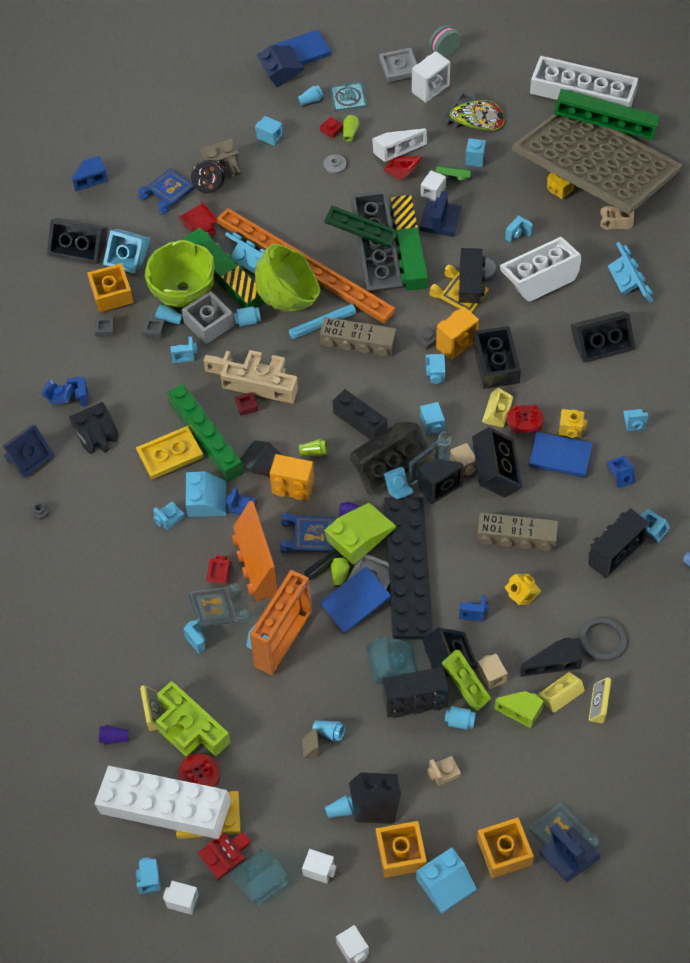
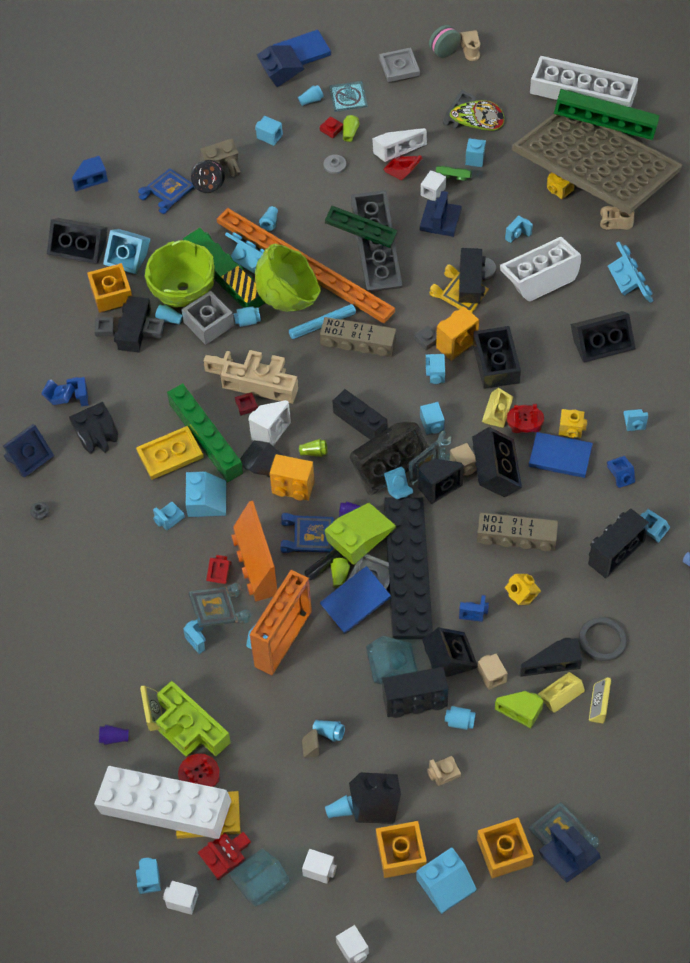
(132, 323): none -> black brick
(184, 353): medium azure bracket -> none
(199, 217): red piece -> none
(238, 502): blue bracket -> none
(269, 219): none -> medium azure cone
(269, 421): none -> white slope
(408, 243): green brick -> none
(430, 76): white brick -> none
(466, 680): lime plate -> none
(470, 44): none -> tan piece

